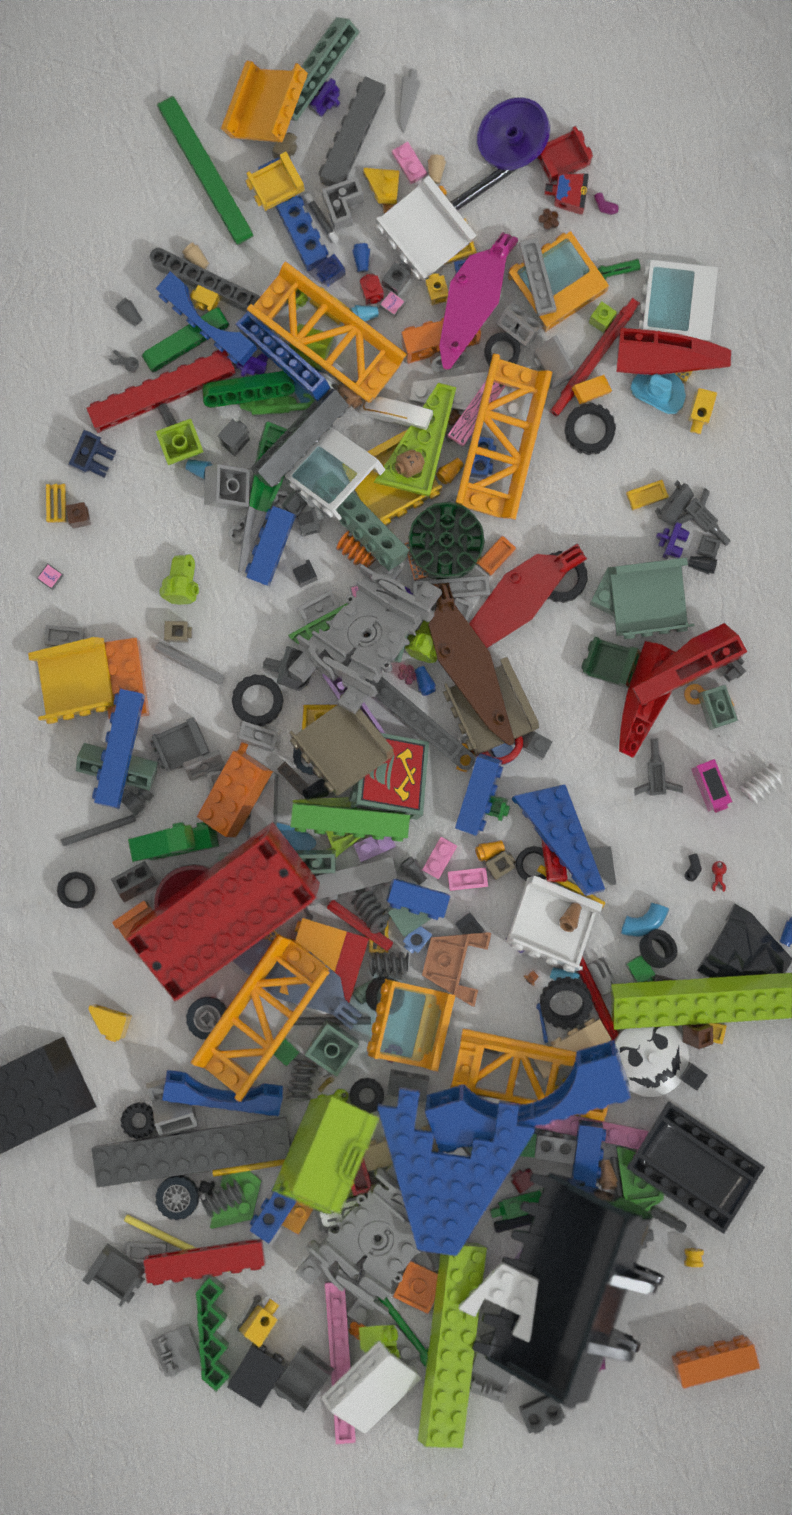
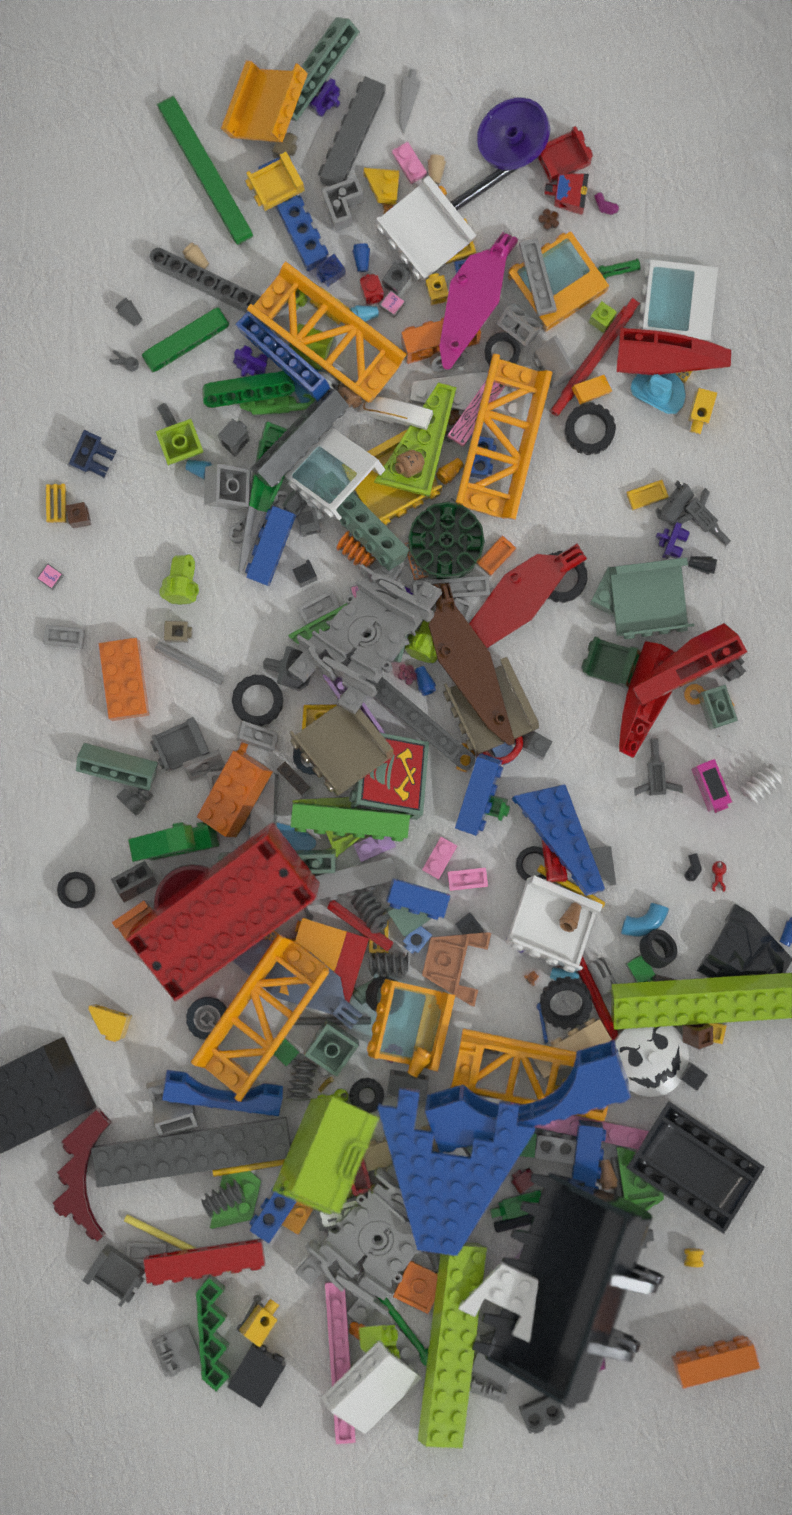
(74, 679): yellow panel -> none
(74, 1173): none -> dark red arch
(98, 830): dark grey bar -> none
(119, 748): blue brick -> none
(126, 1120): black tyre -> none
(164, 389): red brick -> none
(177, 1197): black wheel -> none
(204, 298): yellow brick -> none
(207, 1187): black piece -> none
(235, 343): blue arch -> none
(302, 1379): dark grey panel -> none
(316, 790): black cone -> none
(322, 220): dark grey bar -> none
(413, 870): dark grey cone -> none
(419, 1061): none -> light orange cone
(488, 850): light orange cone -> none
(493, 867): dark tan brick -> none
(668, 1219): dark grey axle -> none
(708, 546): dark grey tile -> none

